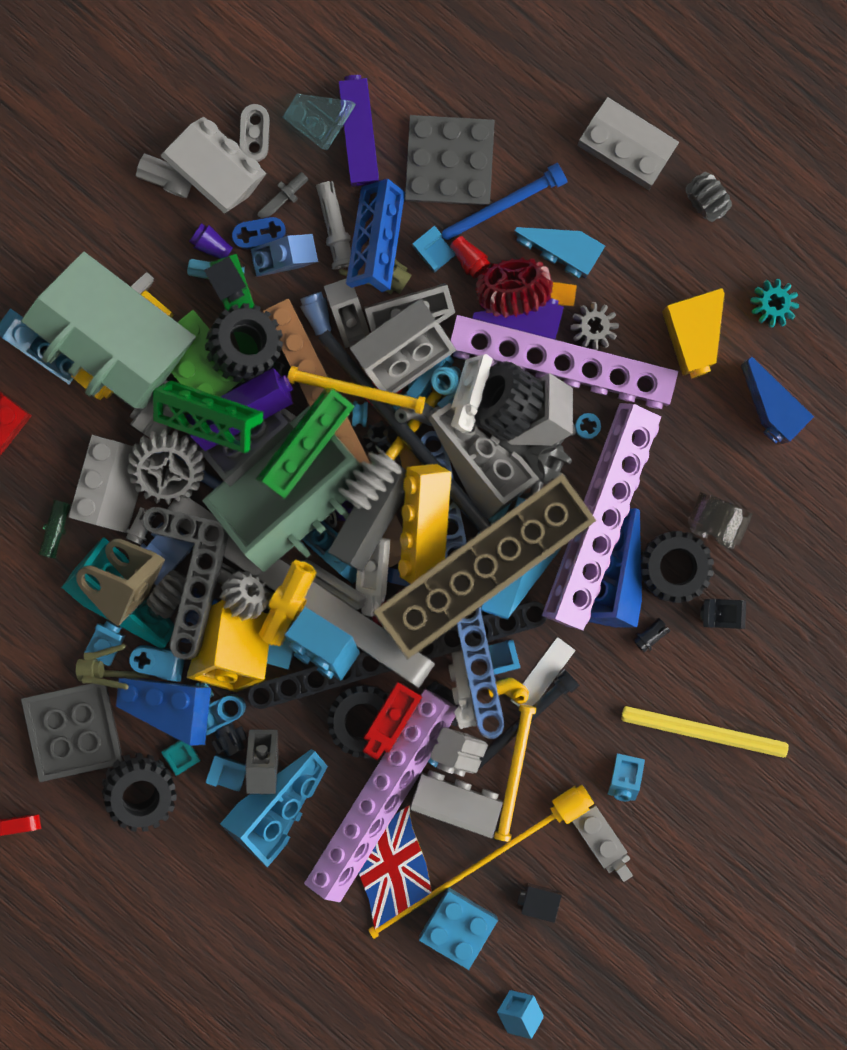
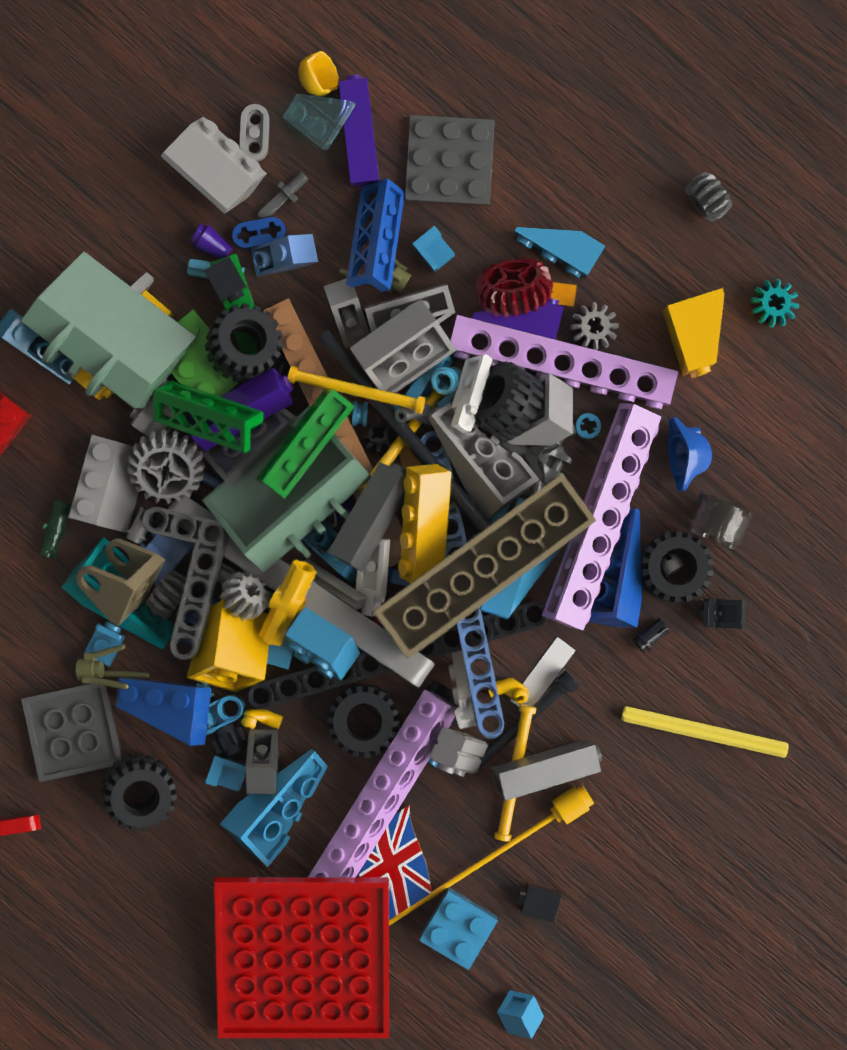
(162, 174): light grey piece -> none
(162, 664): dark azure piece -> none
(180, 757): teal tile -> none
(263, 716): none -> yellow arm
(302, 957): none -> red plate
(316, 312): medium blue cone -> none
(318, 74): none -> yellow hair
(337, 237): light grey pin -> none
(370, 480): light grey piece -> none
(390, 720): red hinge -> none
(457, 803): light grey slope -> none
(470, 257): red cone -> none
(503, 656): dark azure panel -> none
(546, 769): none -> brick
(551, 178): blue piece -> none
(603, 842): light grey hinge -> none
(626, 777): dark azure bracket -> none
(627, 143): light grey slope -> none
(672, 566): none -> light grey hinge
(687, 453): none -> blue hat
(776, 407): blue slope -> none

